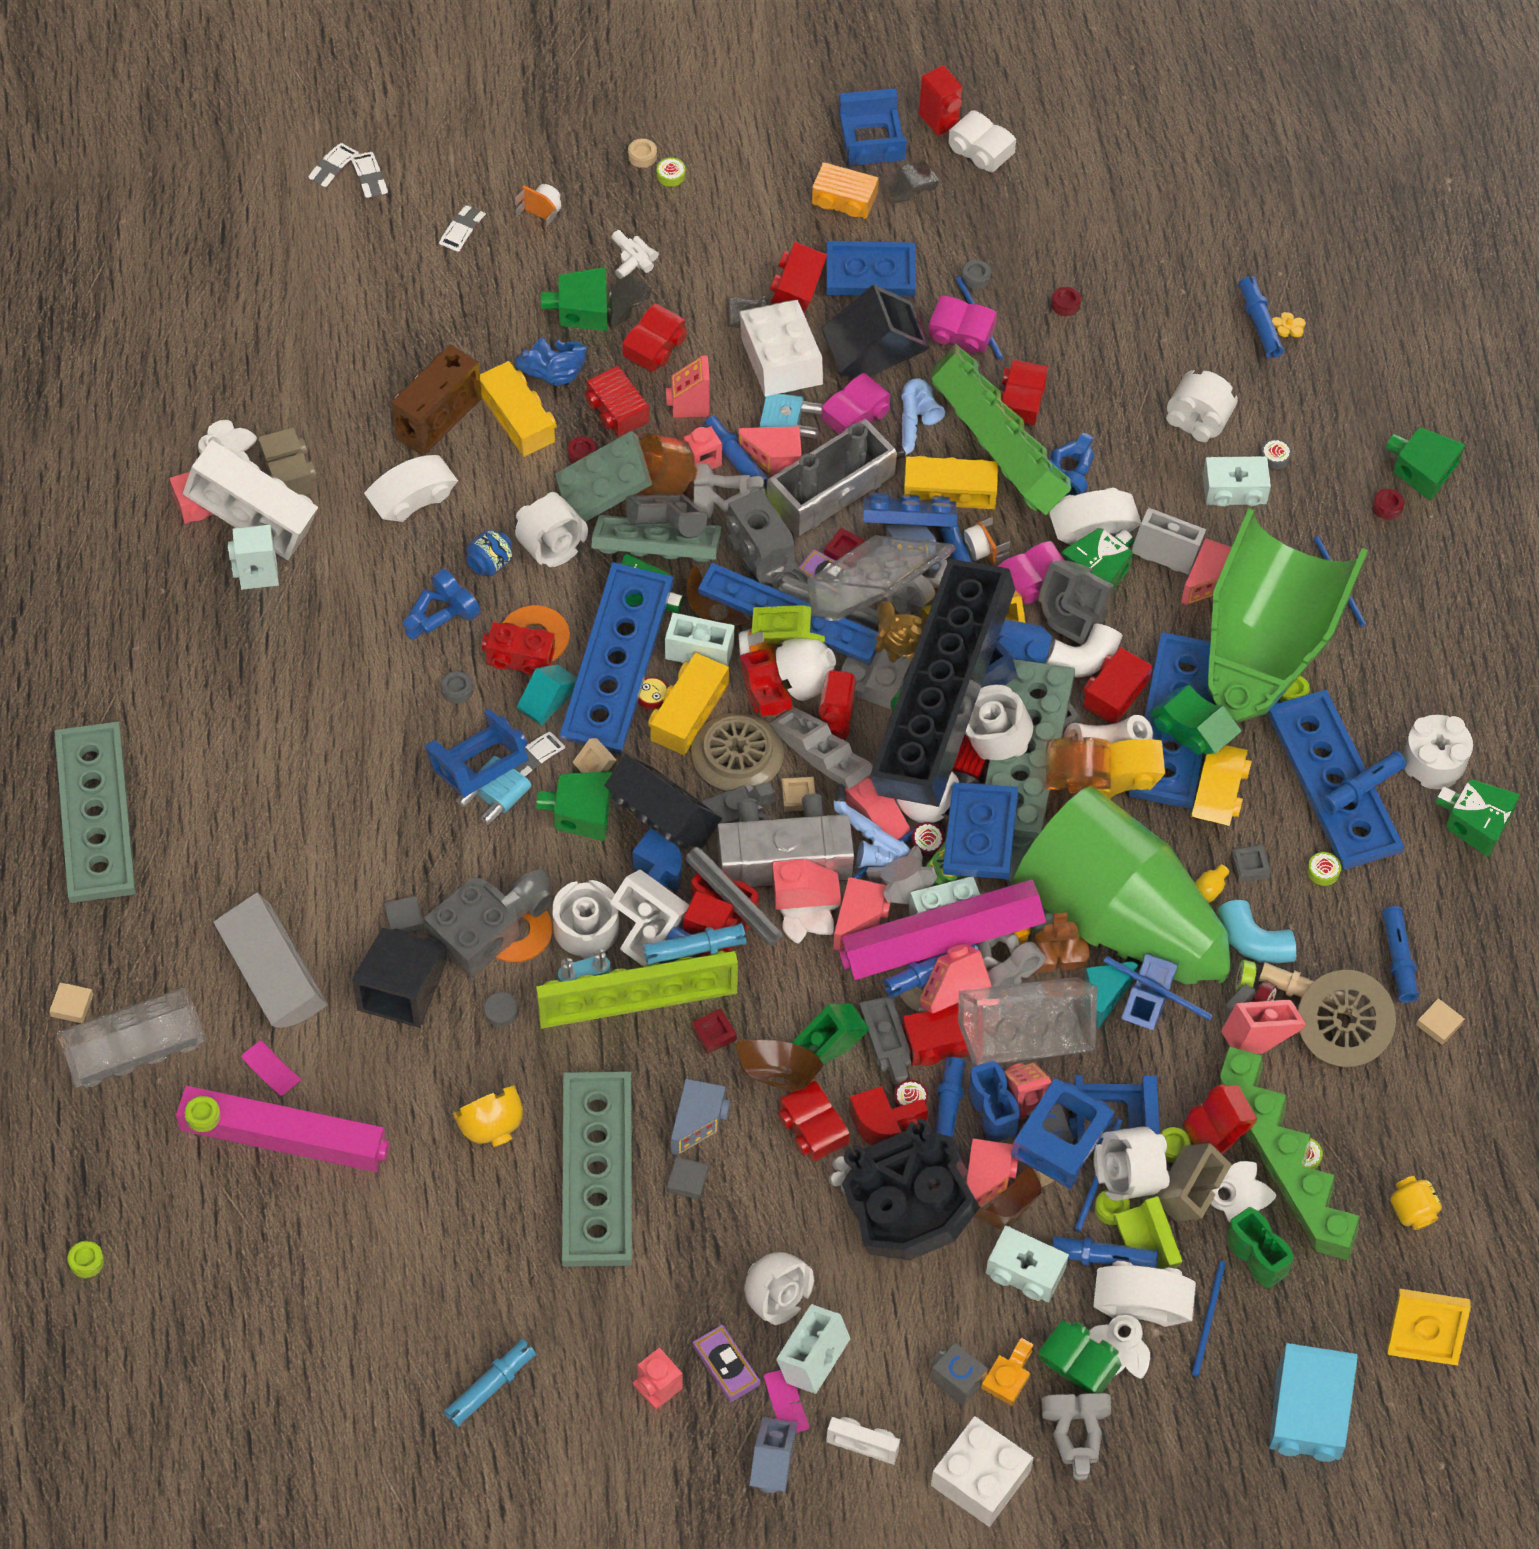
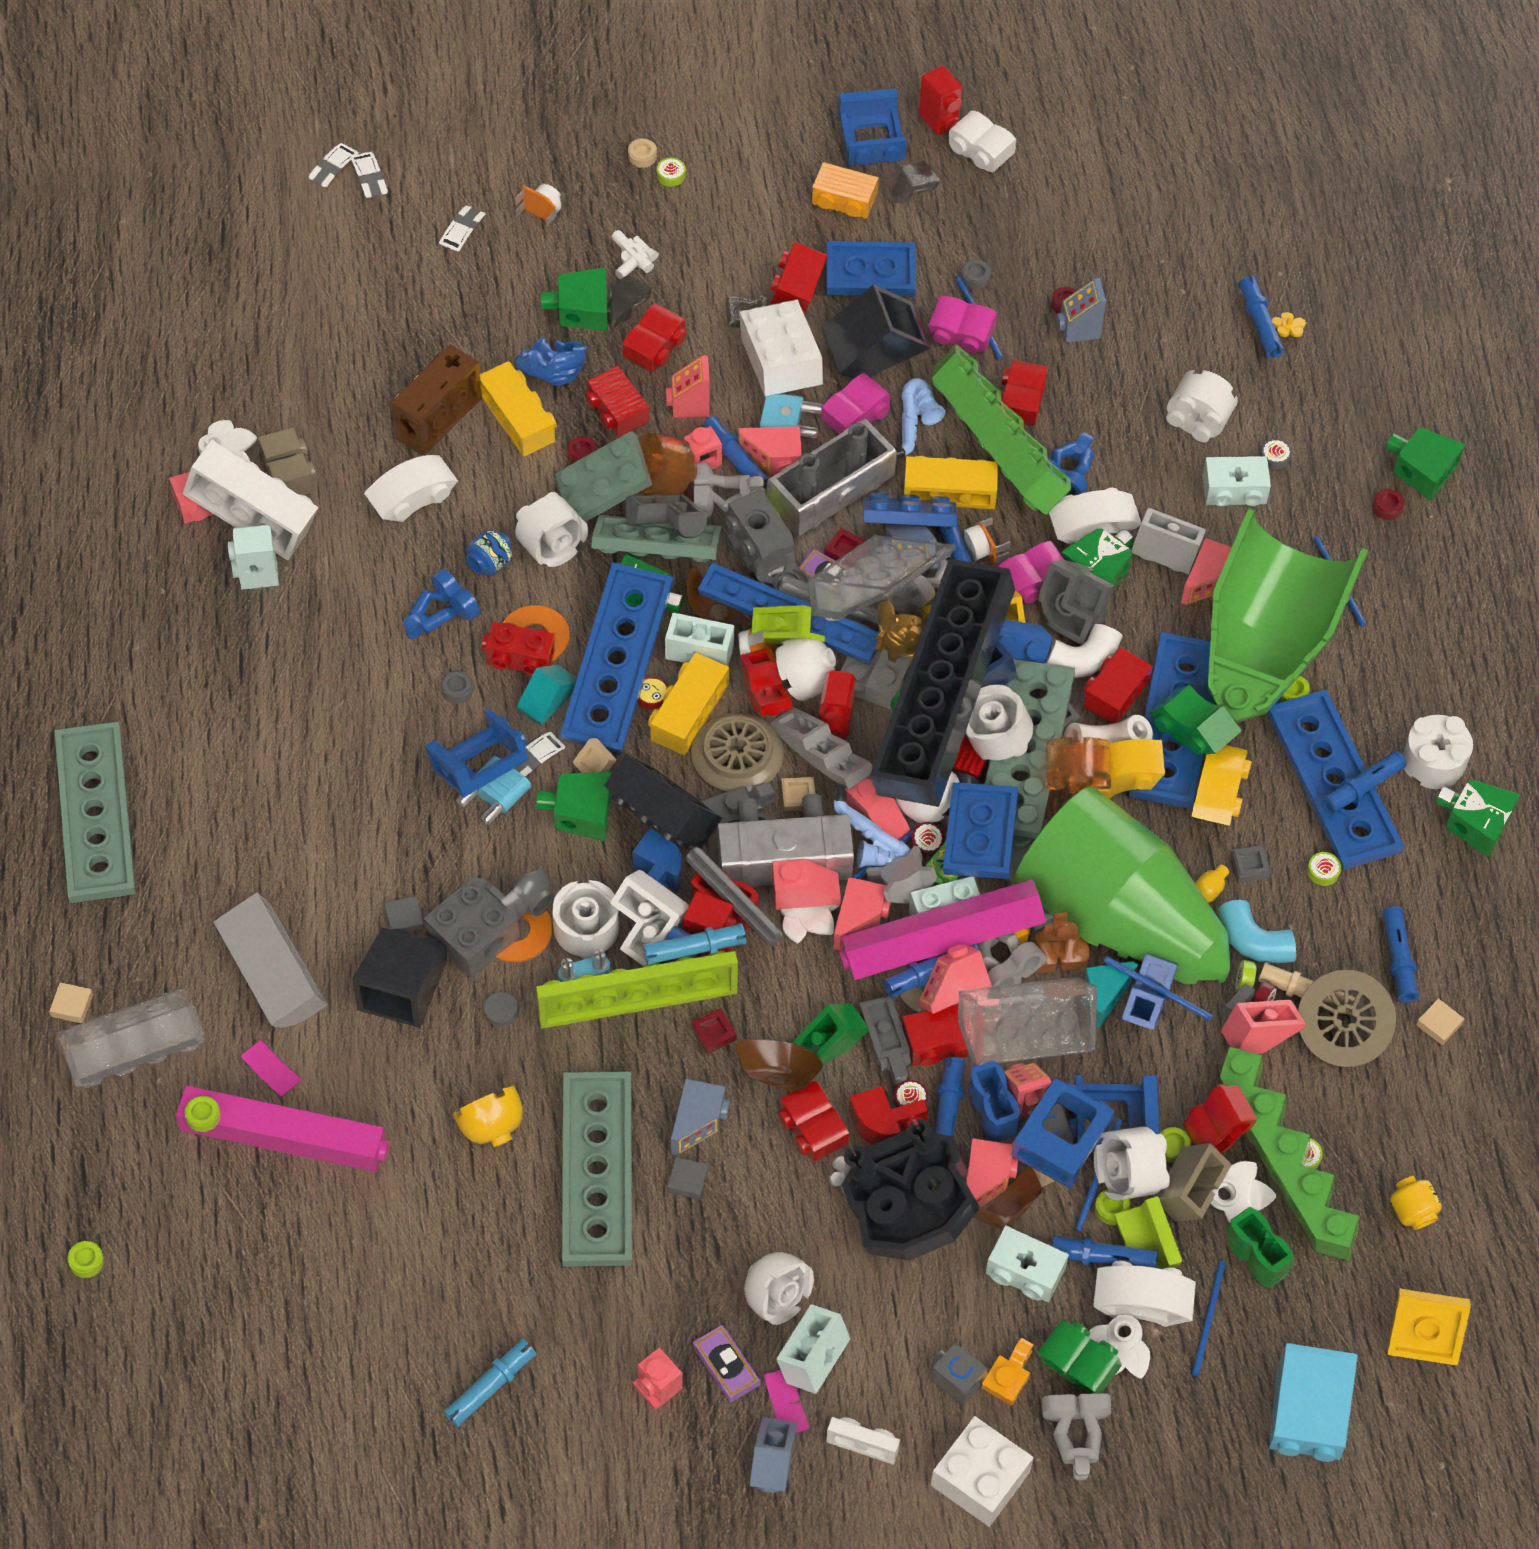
(1083, 313): none -> sand blue slope

